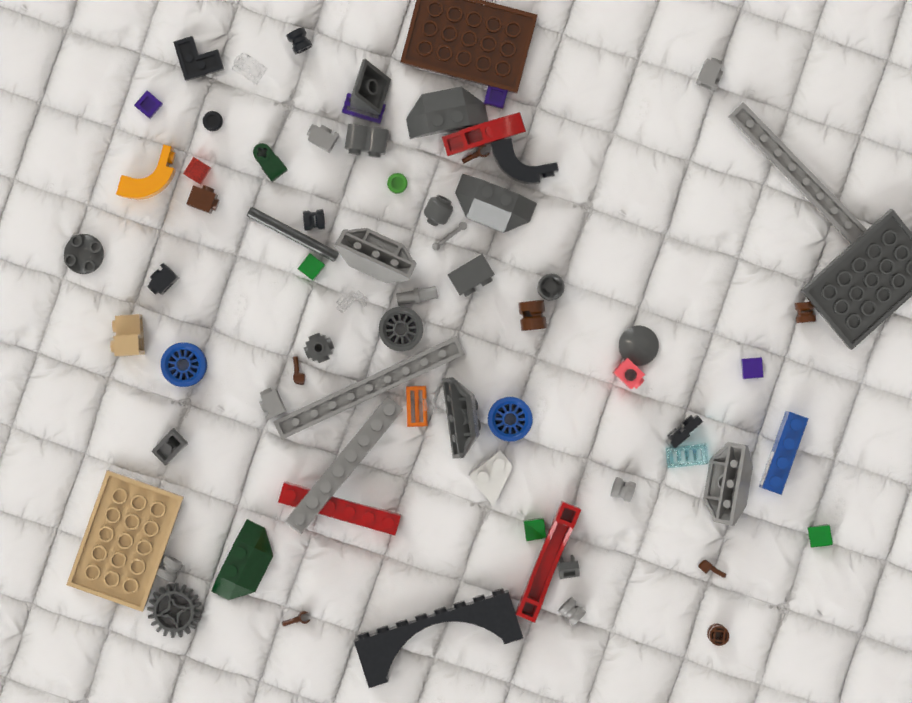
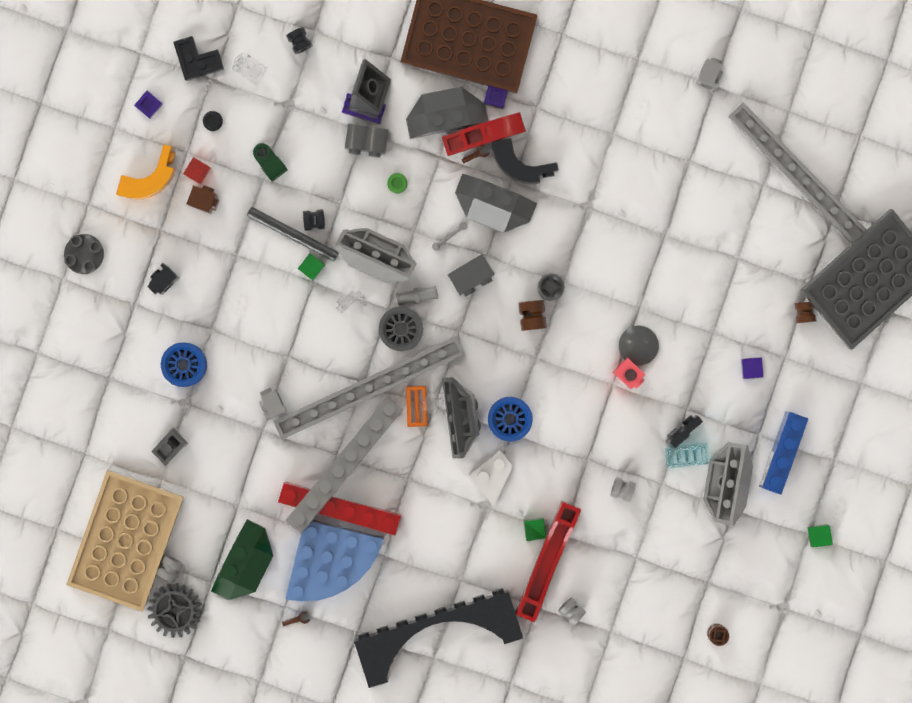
(129, 335): tan brick -> none
(297, 377): reddish brown hand -> none
(322, 137): light grey brick -> none
(326, 344): dark grey brick -> none
(330, 561): none -> medium blue brick
(438, 210): dark grey head -> none
(568, 569): dark grey tile -> none
(706, 566): reddish brown hand -> none

